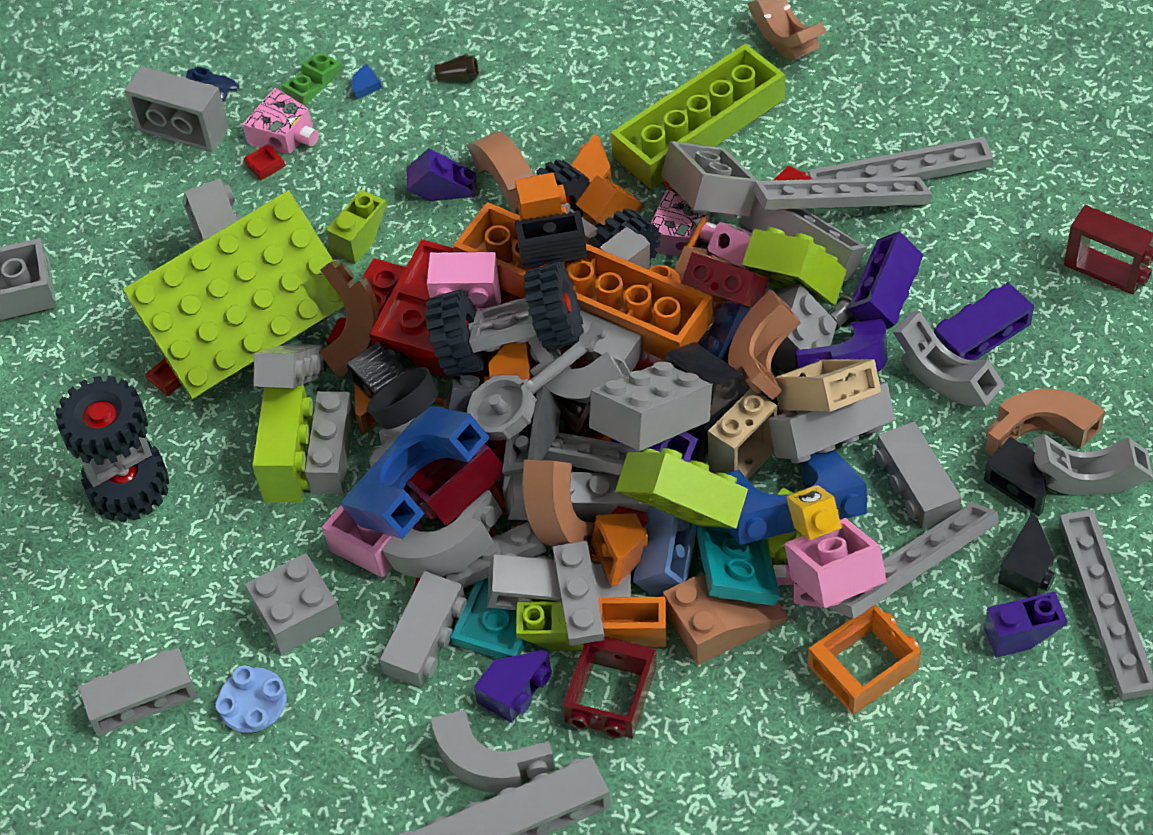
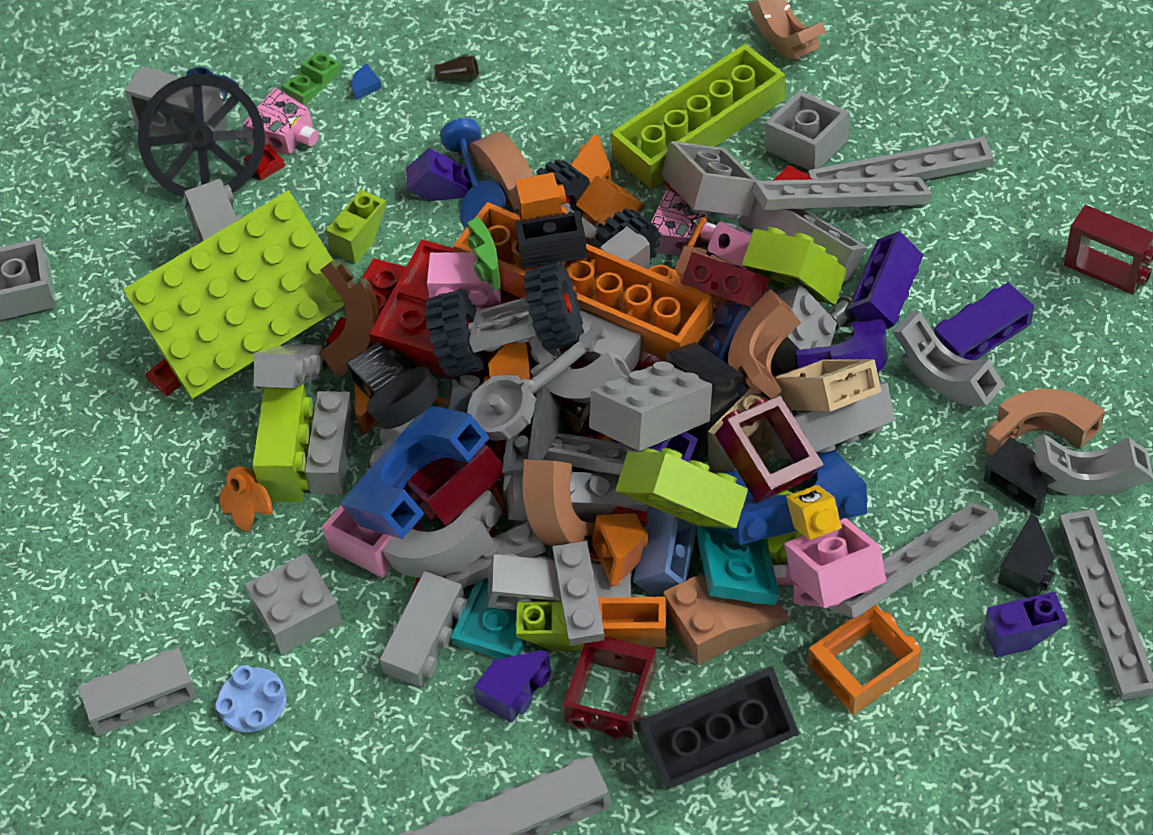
(108, 433): black plate -> none
(209, 144): none -> black wheel
(244, 497): none -> orange plate
(455, 138): none -> blue piece
(481, 766): light grey arch -> none
(485, 253): none -> bright green slope
(715, 728): none -> black brick
(747, 461): none -> dark red window
(807, 131): none -> light grey brick
(917, 475): light grey brick -> none

